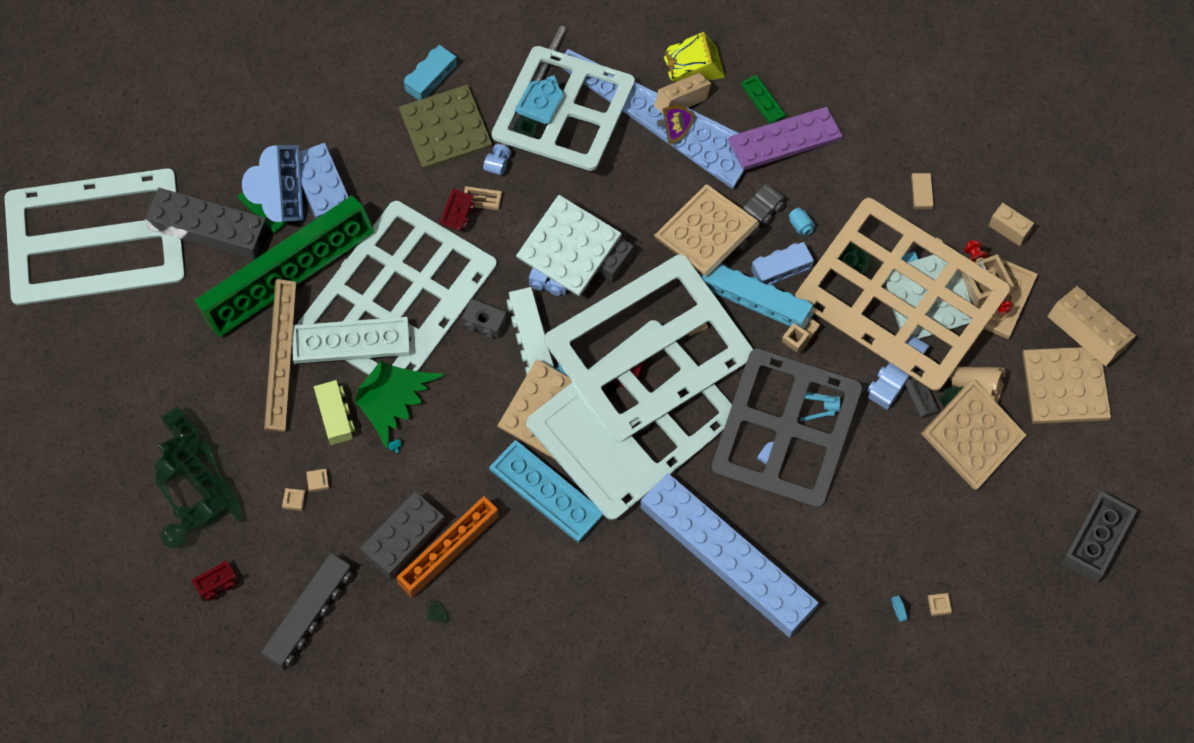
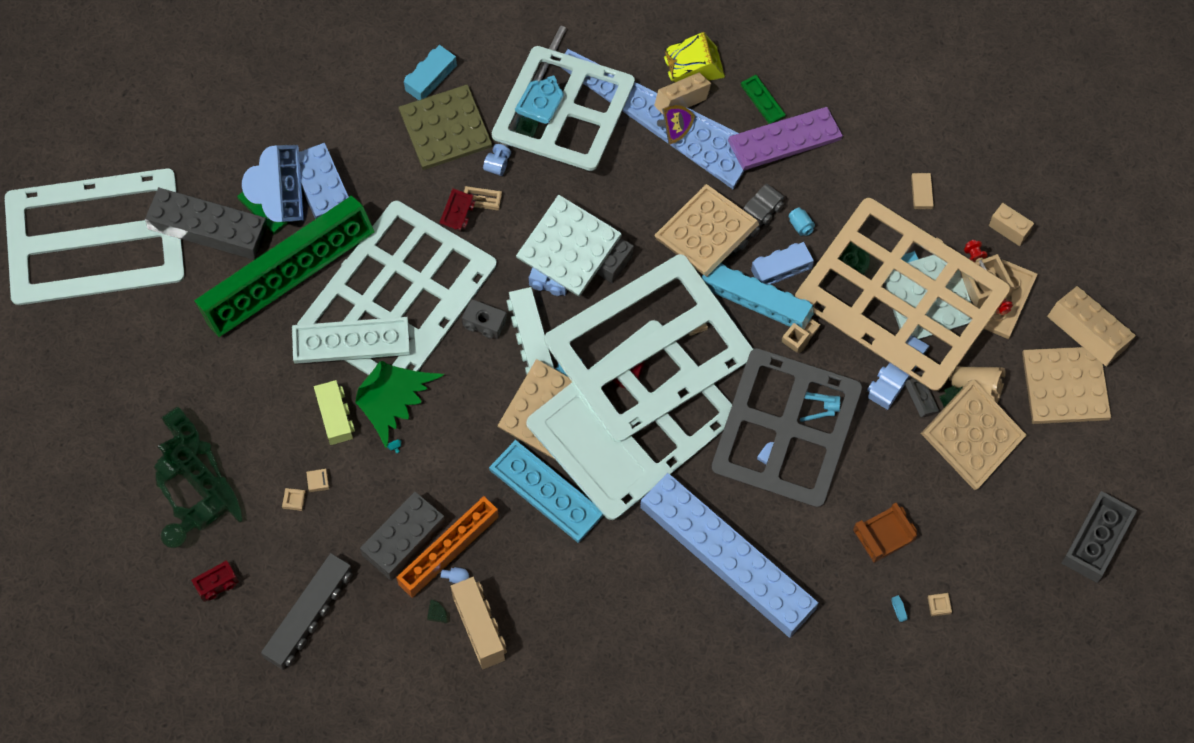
(280, 356): tan plate -> none
(455, 575): none -> light blue cylinder
(477, 622): none -> tan brick
(885, 532): none -> dark orange panel

